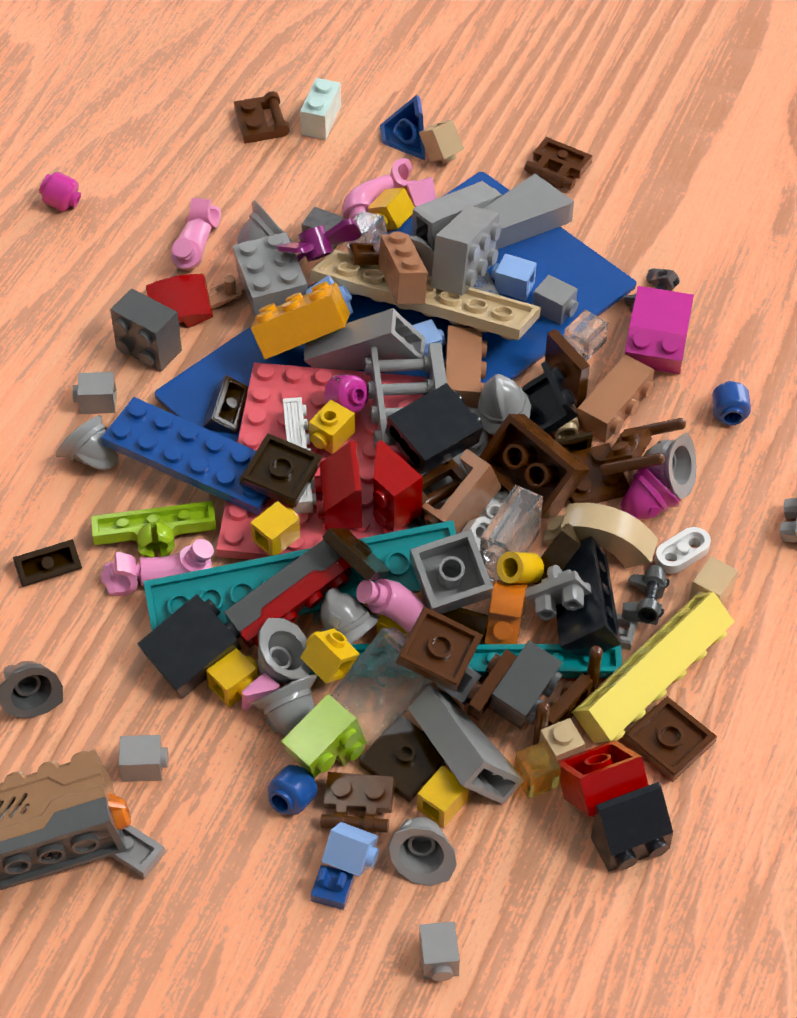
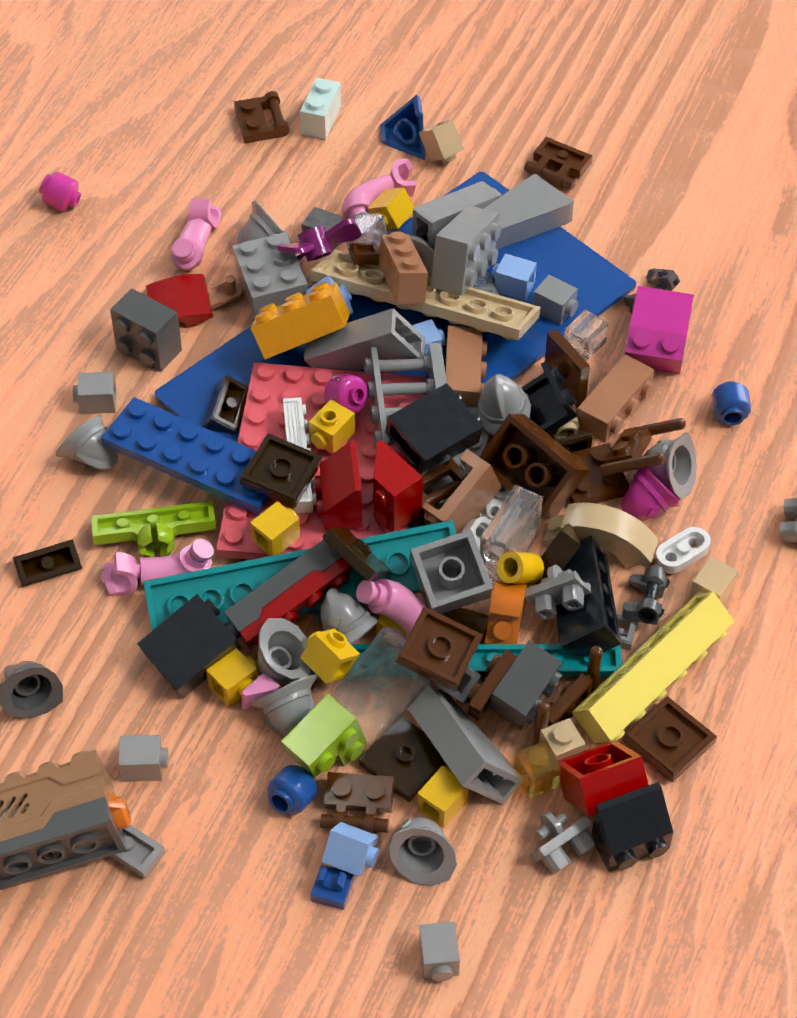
(421, 191): bright pink slope -> none
(551, 852): none -> light grey hips

